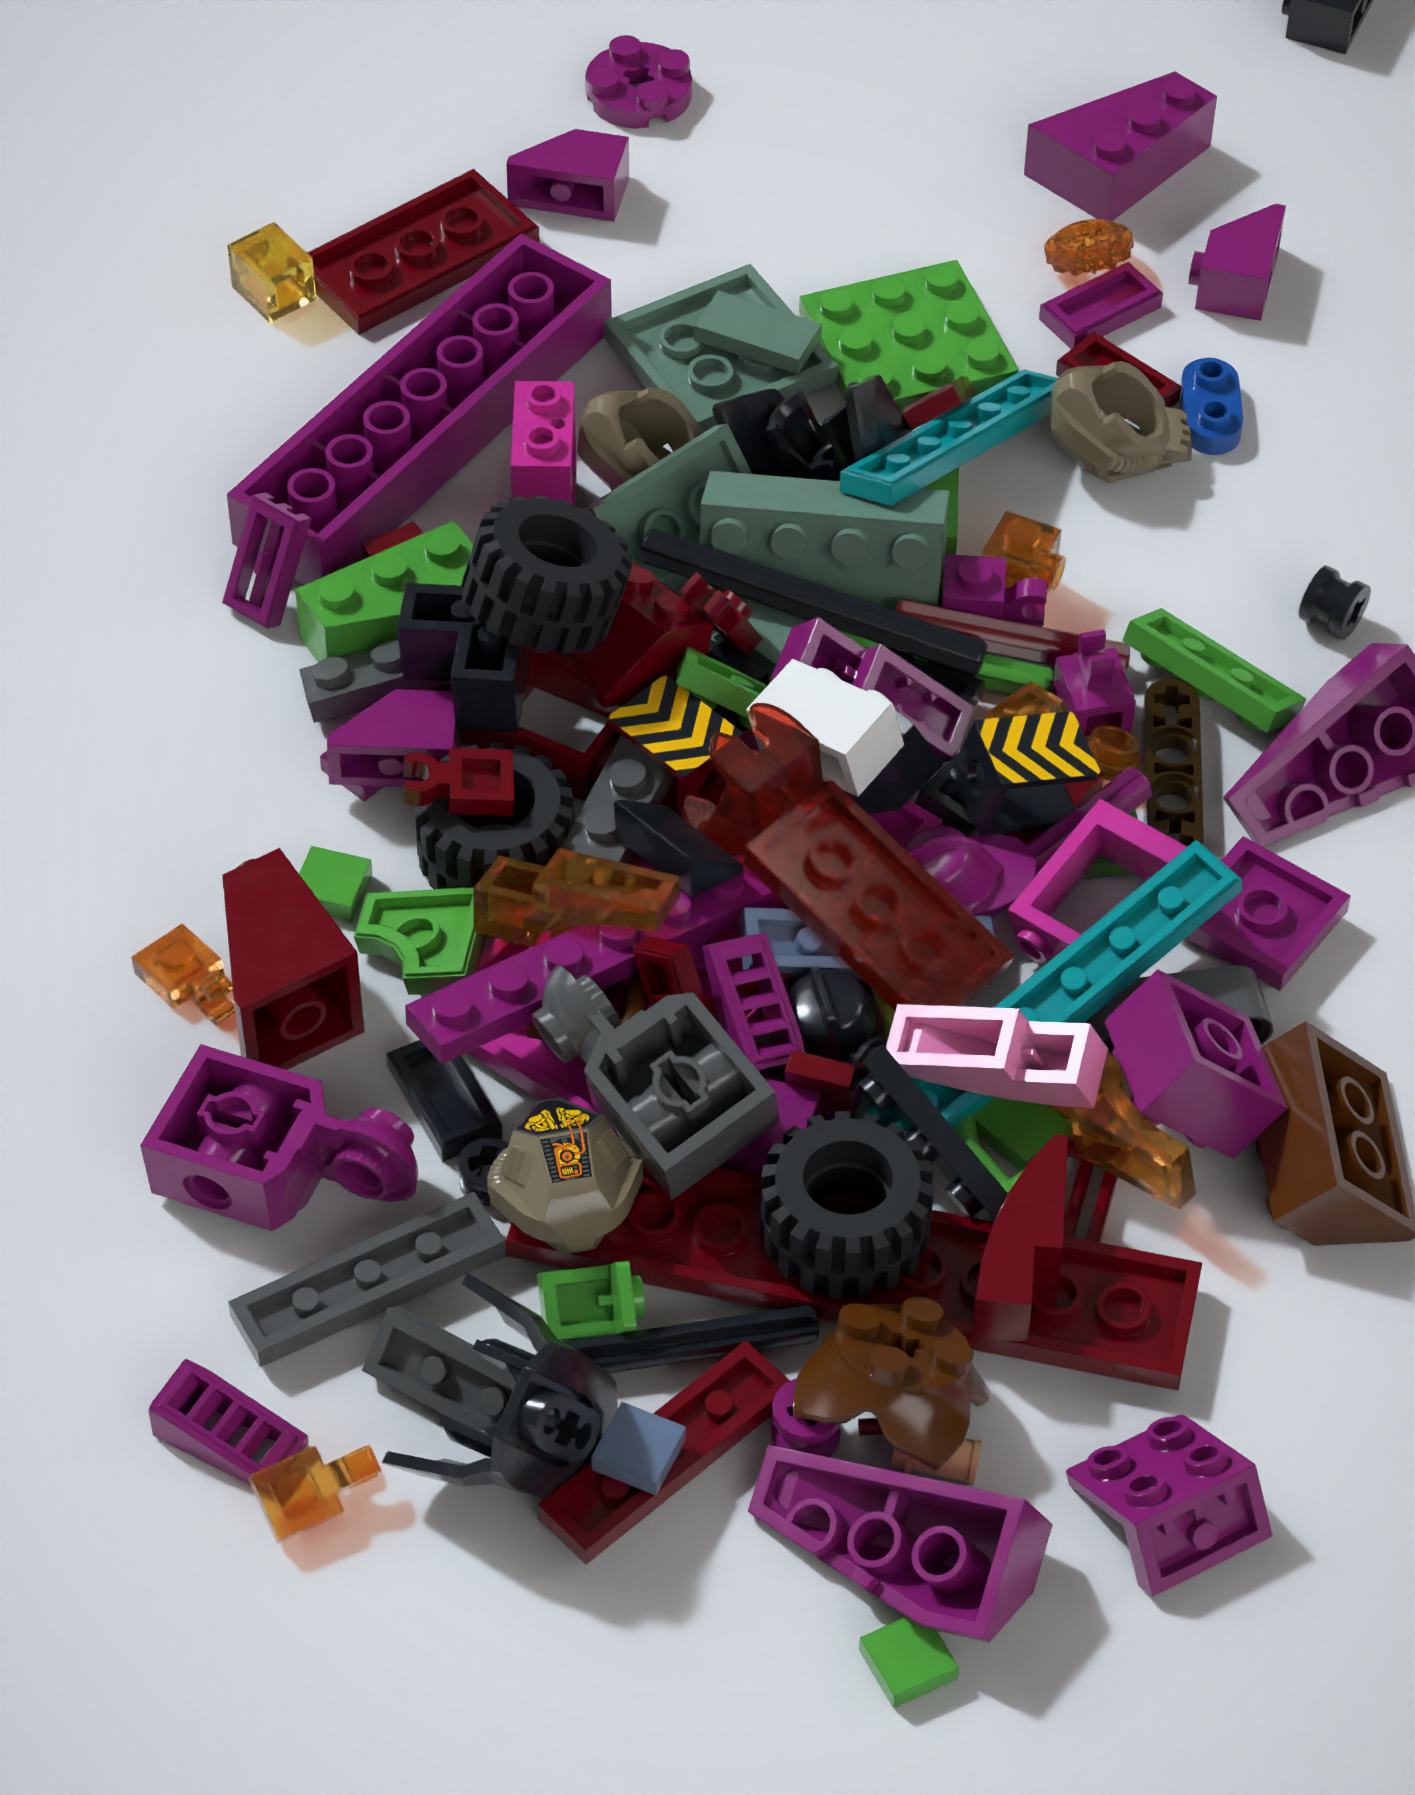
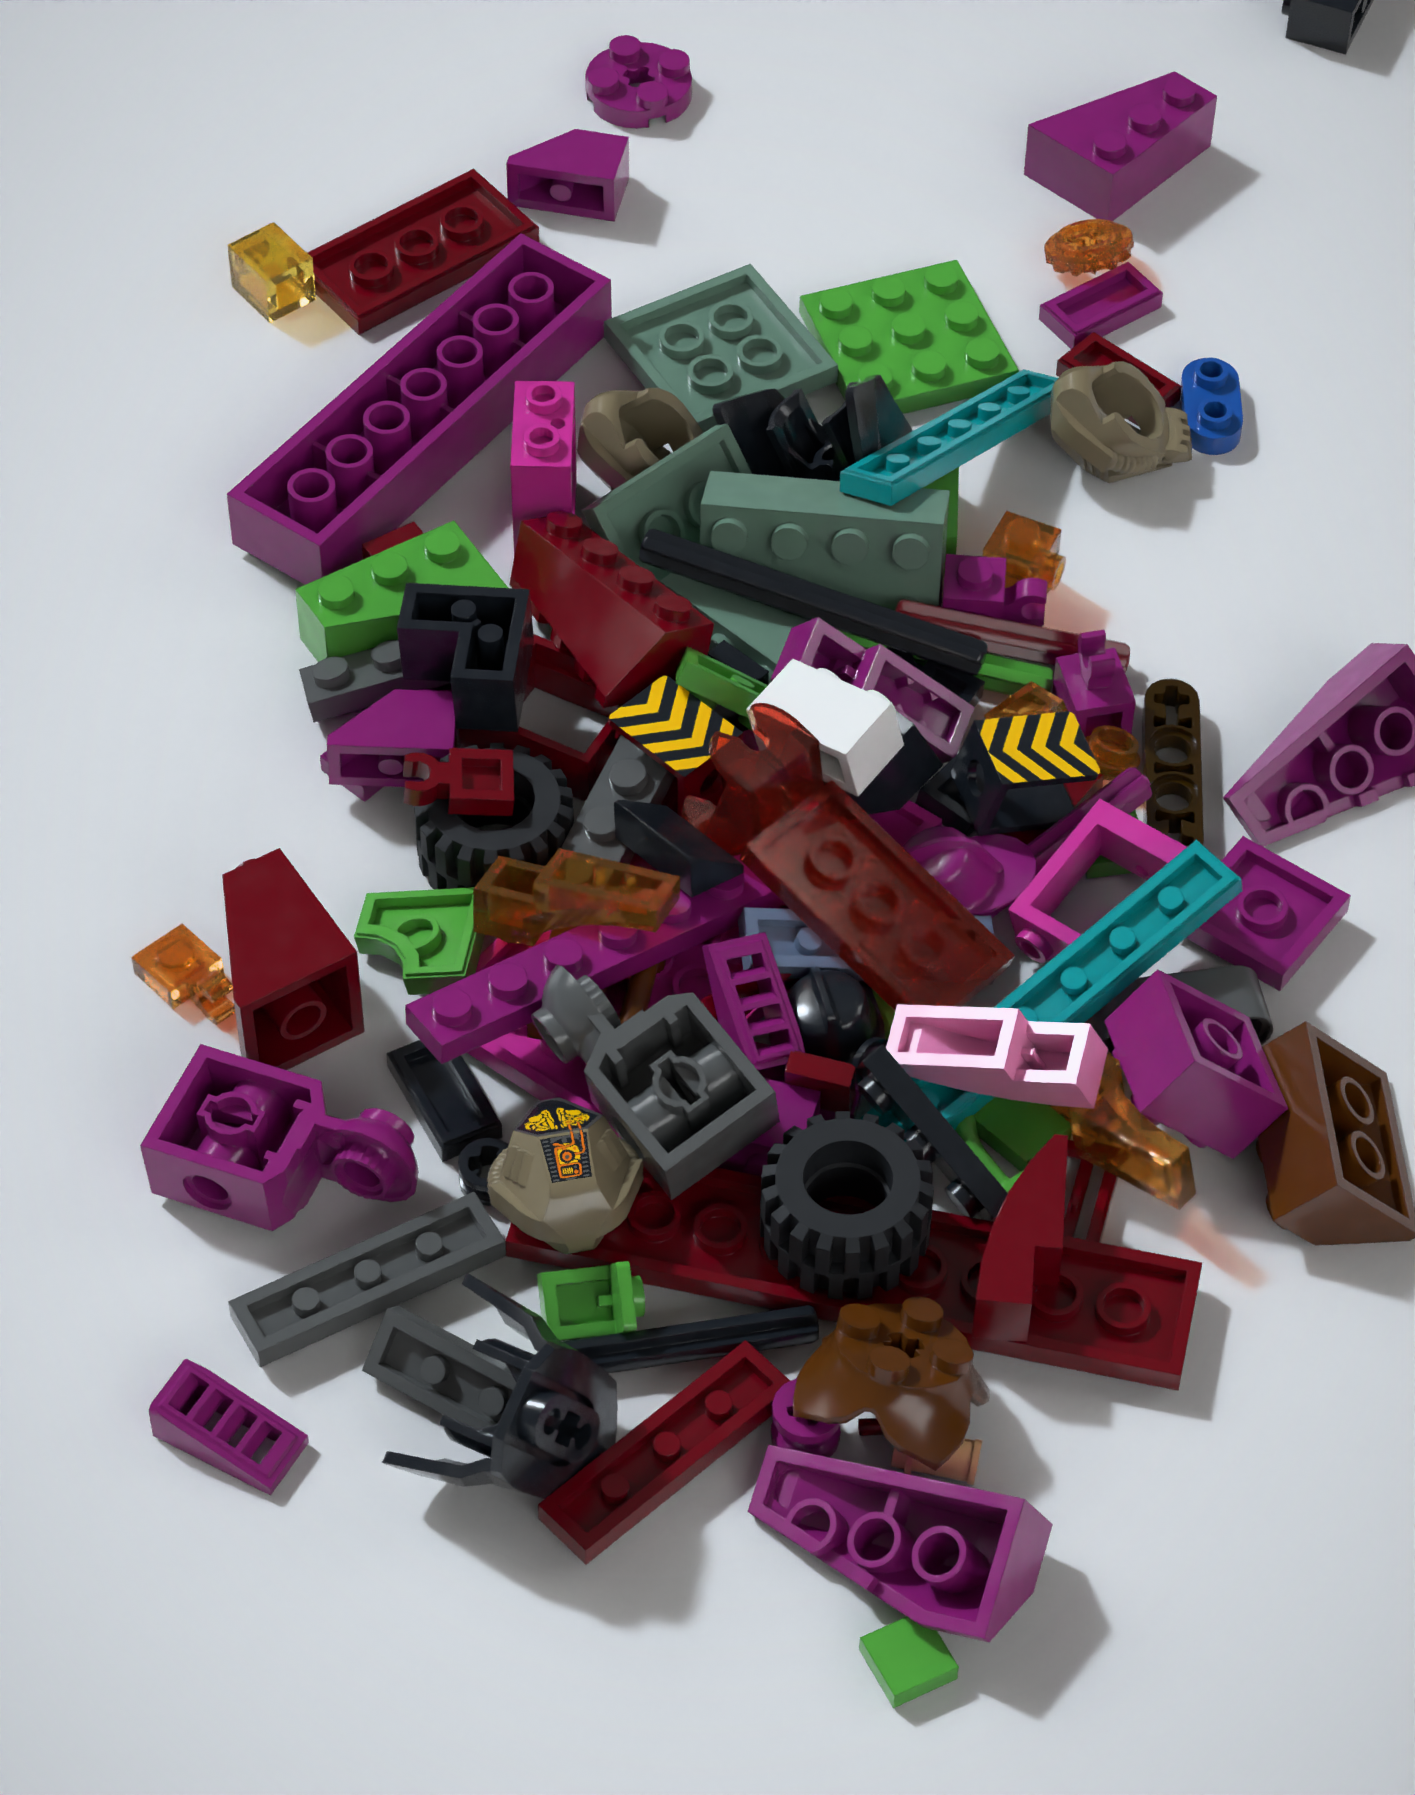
(274, 565): magenta tile -> none
(304, 1491): clear orange plate -> none
(336, 880): bright green tile -> none
(546, 574): black tyre -> none
(638, 1448): sand blue tile -> none
(666, 969): dark red tile -> none
(725, 611): dark red plate -> none
(757, 332): sand green tile -> none
(938, 402): dark red tile -> none
(1179, 1499): magenta bracket -> none
(1213, 670): bright green plate -> none
(1239, 264): magenta slope -> none
(1334, 602): black wheel -> none

